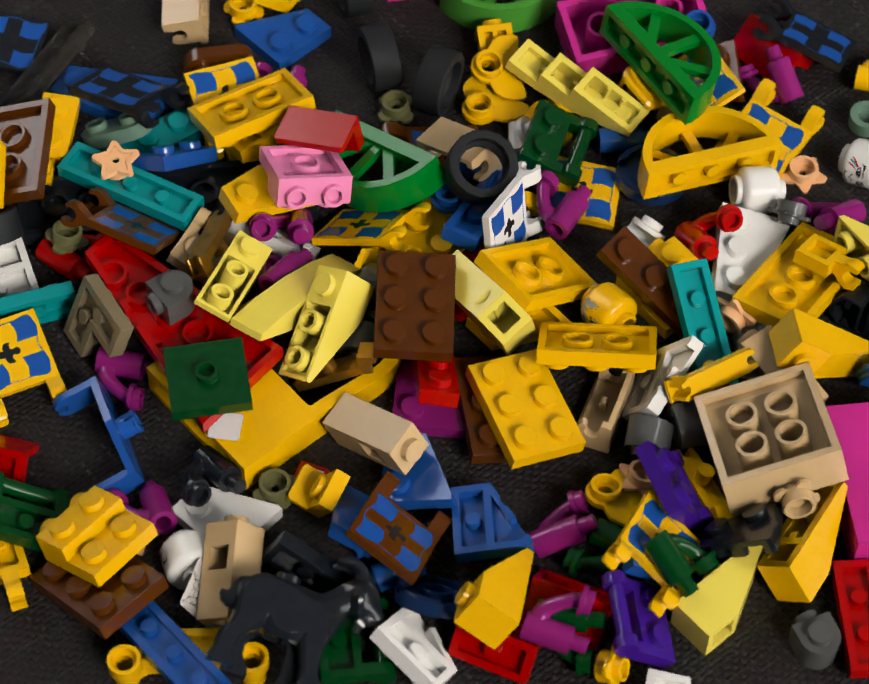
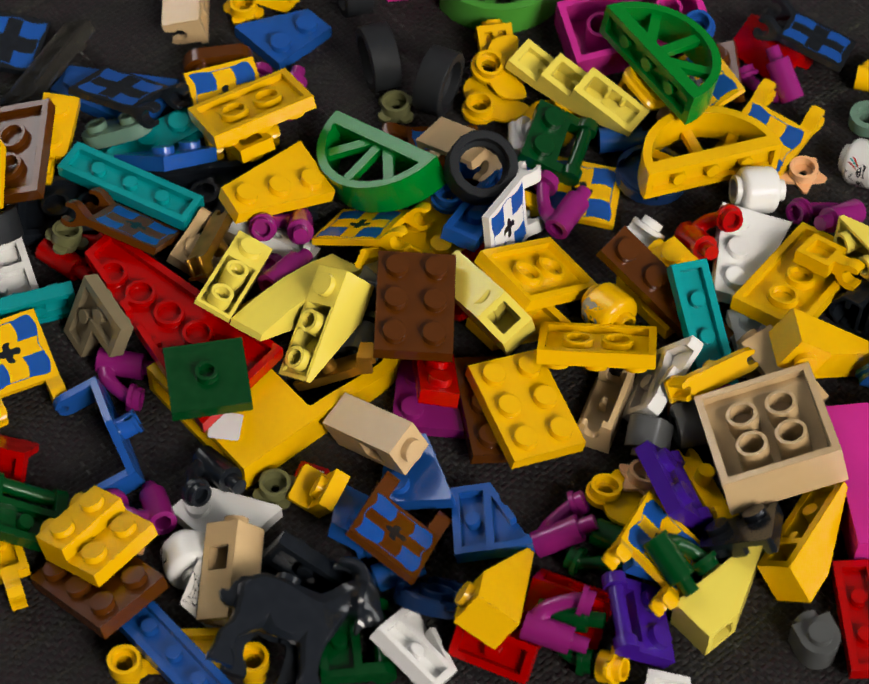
(117, 170): light nougat plate -> none
(170, 295): dark grey plate -> none
(305, 176): bright pink plate -> none
(320, 130): red panel -> none
(734, 317): light nougat plate -> none
(790, 212): dark grey plate -> none
(797, 499): tan plate -> none

